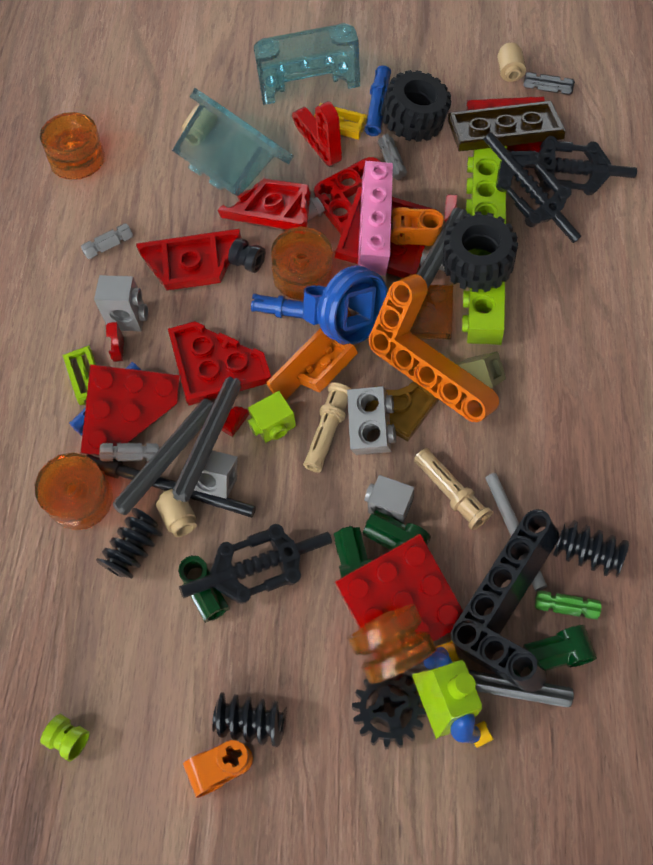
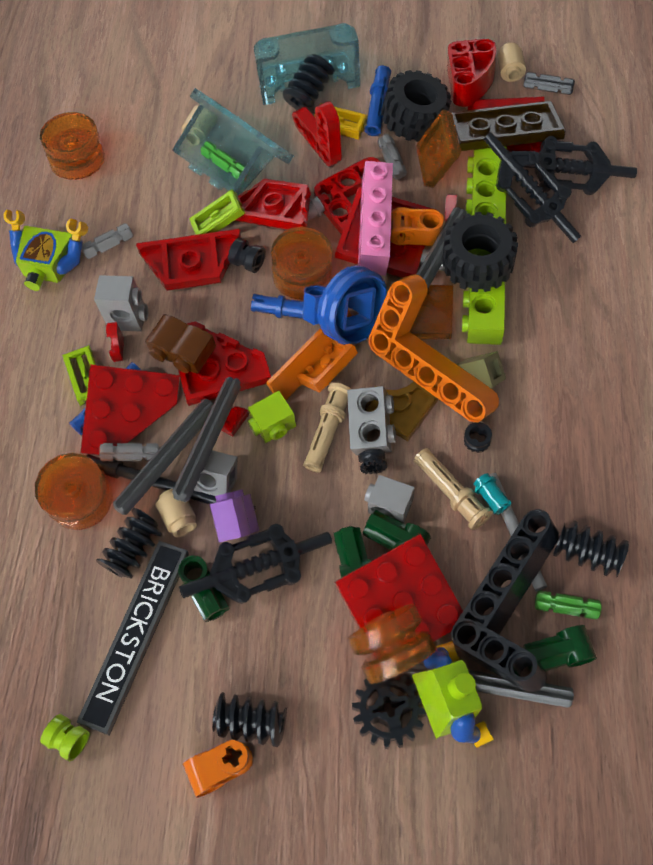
(44, 252): none -> torso
(132, 639): none -> tile
(180, 343): none -> reddish brown brick
(217, 219): none -> lime tile
(222, 159): none -> bright green axle
(234, 515): none -> medium lavender brick
(308, 81): none -> black piece
(372, 461): none -> black bush
(438, 149): none -> clear orange plate
(470, 69): none -> red beam
(473, 444): none -> black bush
(492, 494): none -> teal pin

